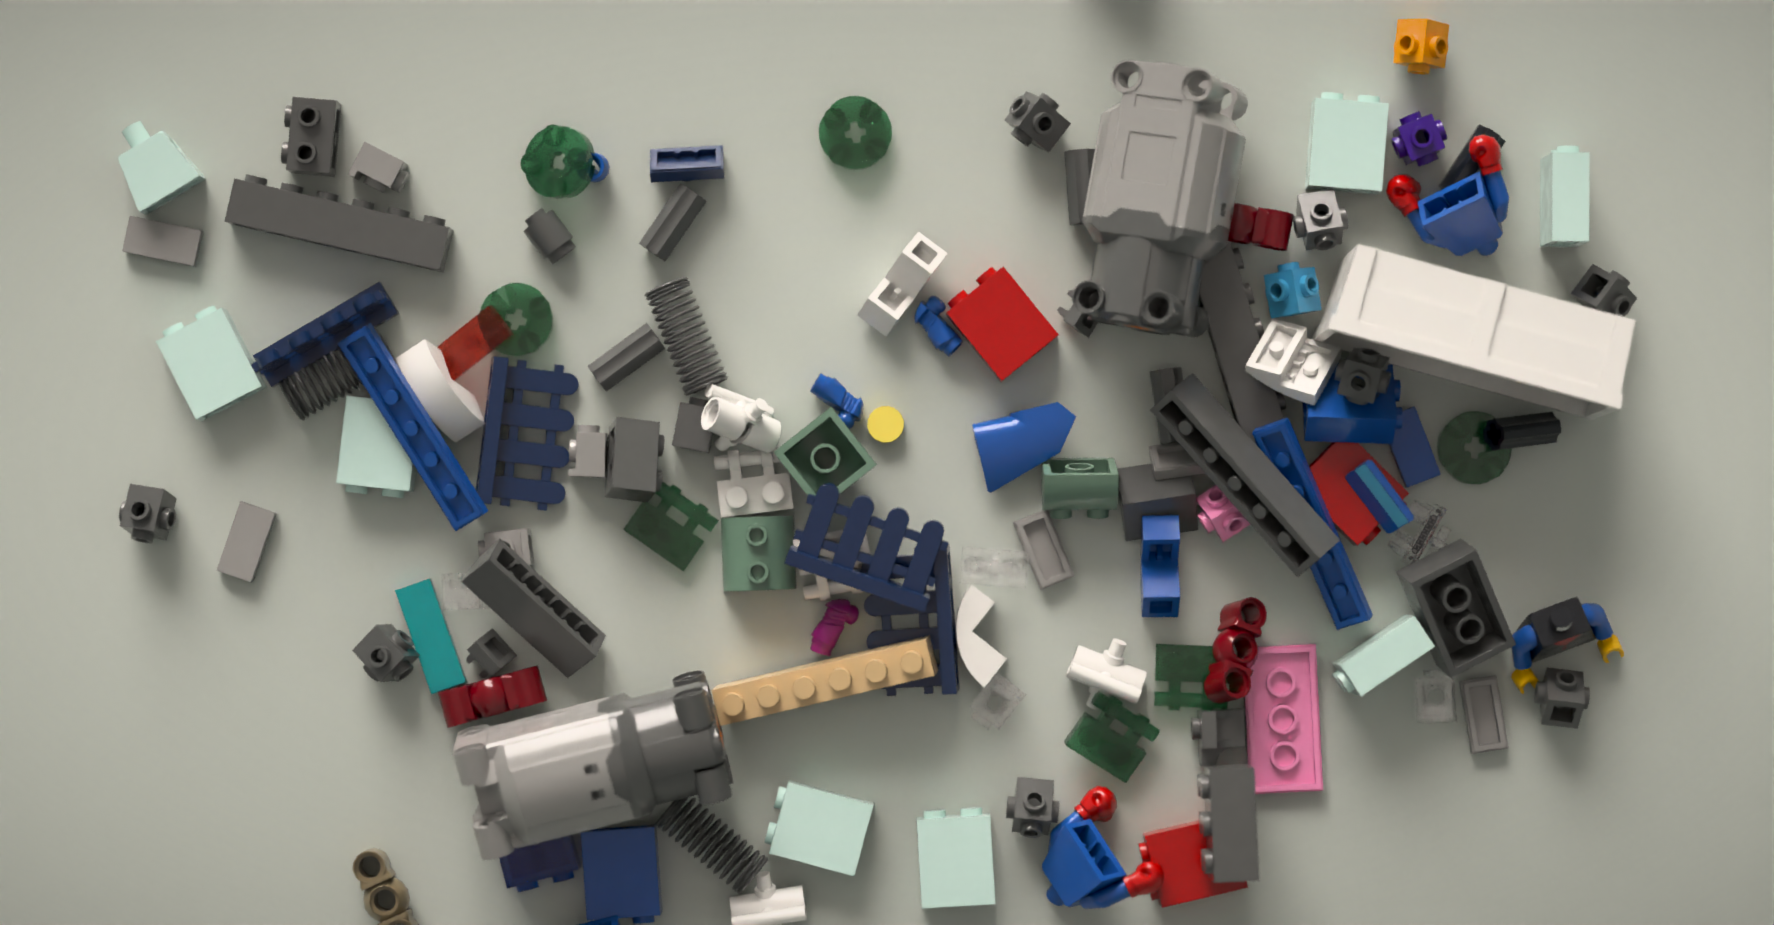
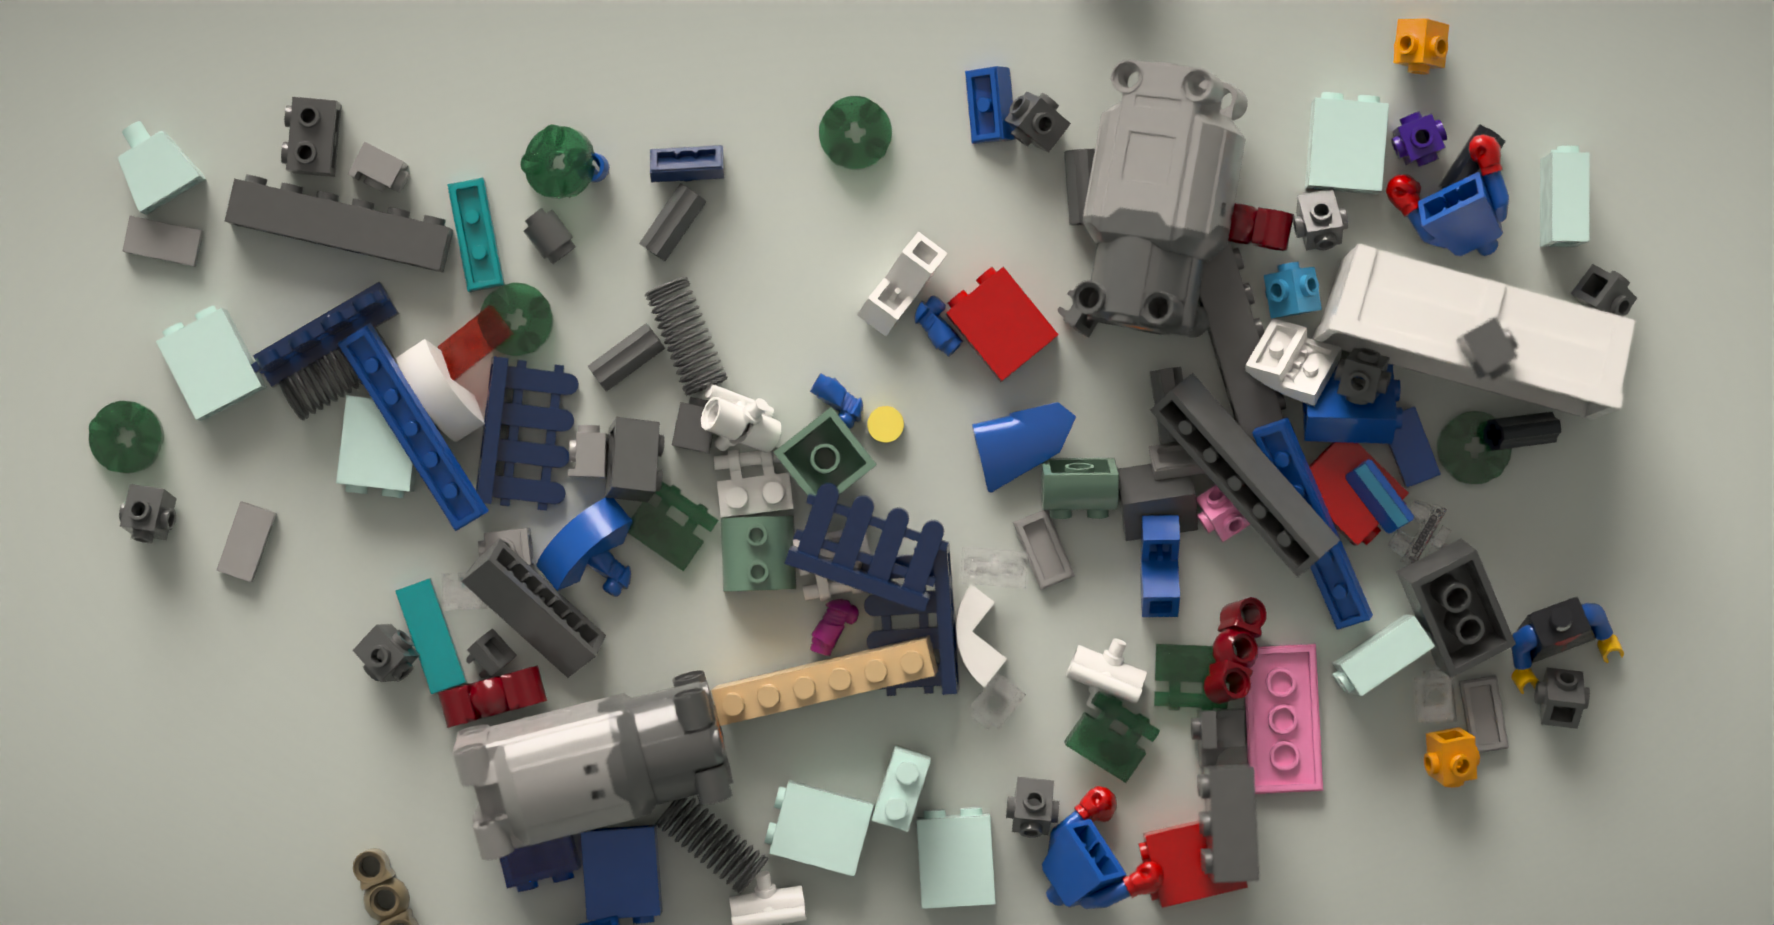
(145, 445): none -> clear green plate
(476, 234): none -> teal tile
(585, 536): none -> blue brick
(617, 574): none -> blue arm
(901, 788): none -> light aqua brick
(989, 104): none -> blue slope
(1451, 756): none -> light orange brick
(1489, 349): none -> dark grey brick

